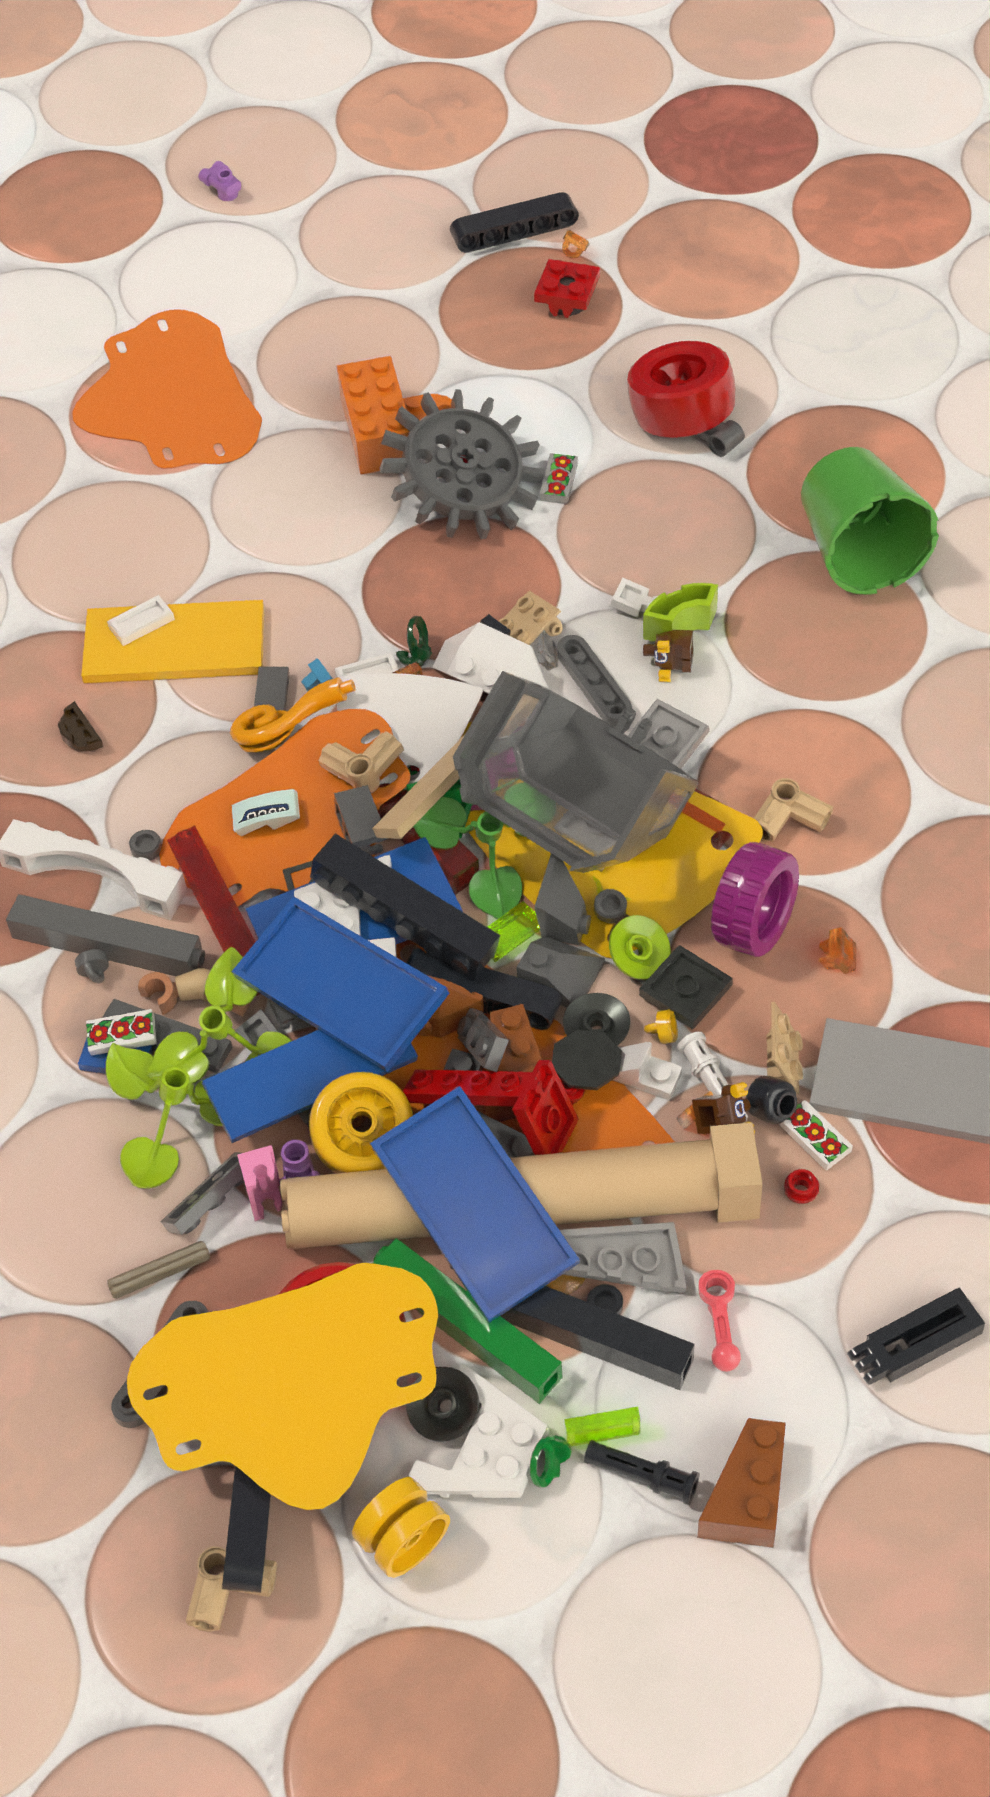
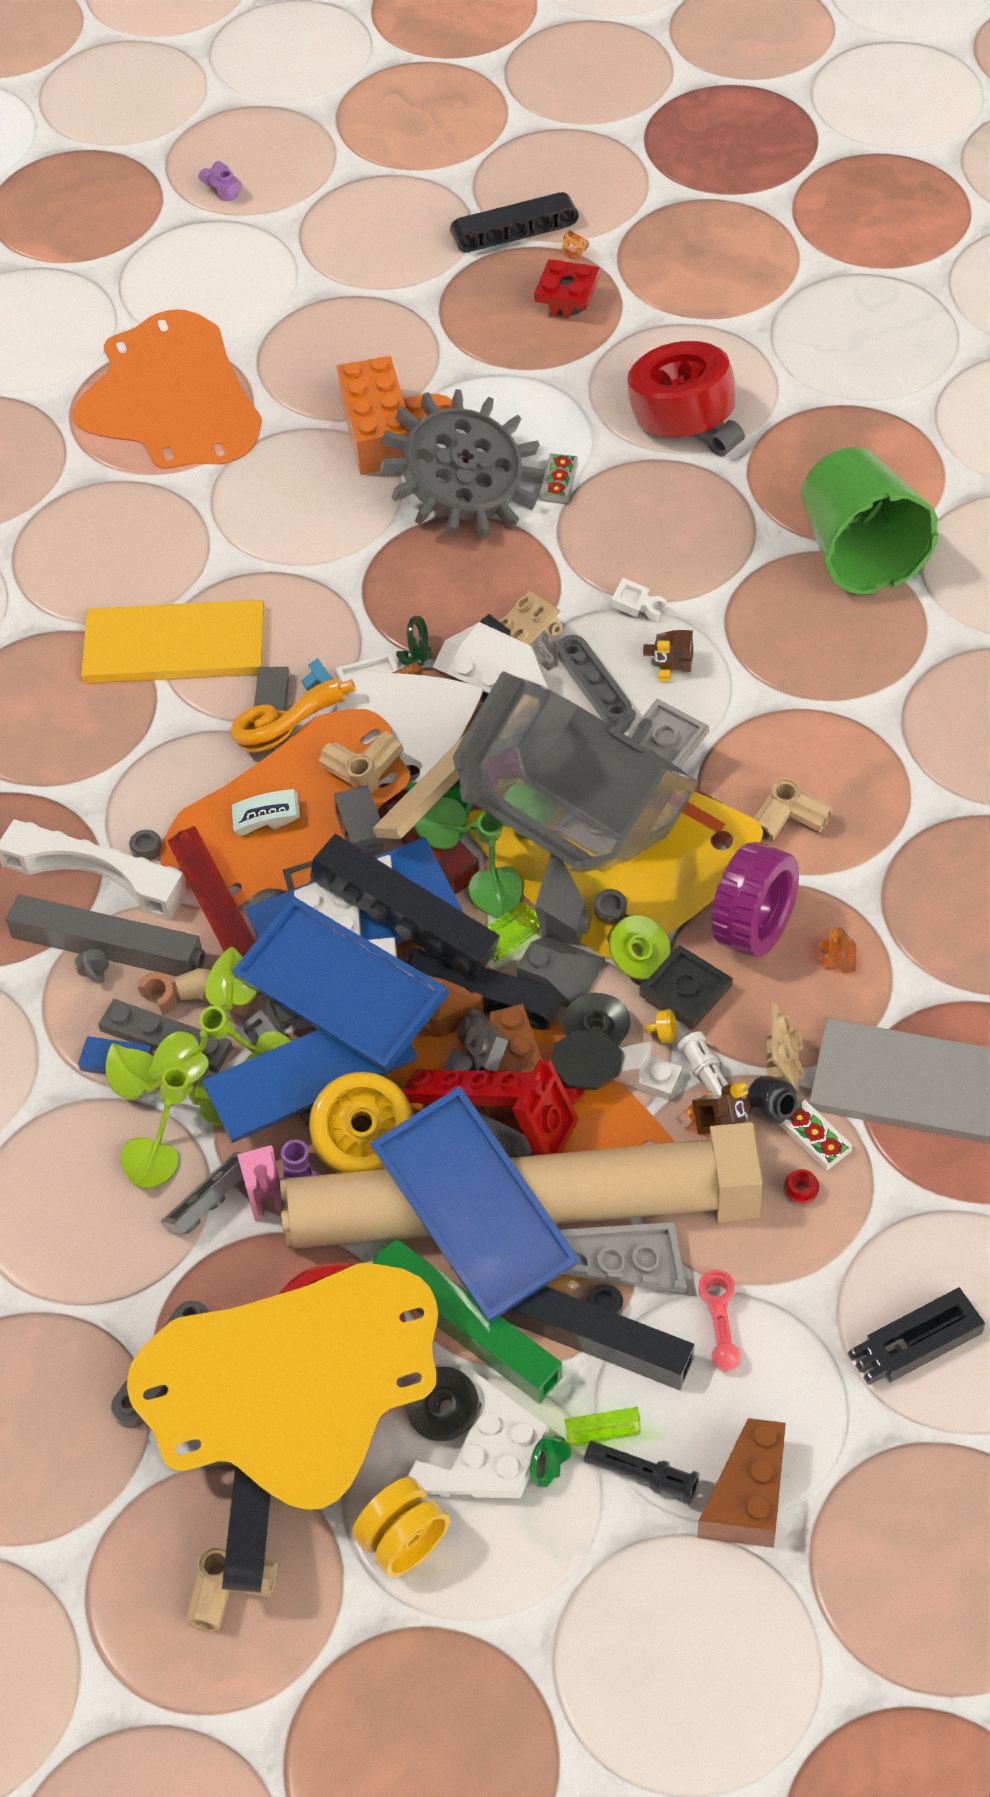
(77, 730): dark brown plate -> none
(126, 1030): tile -> none
(140, 620): white tile -> none
(158, 1269): dark tan axle -> none
(681, 610): lime brick -> none

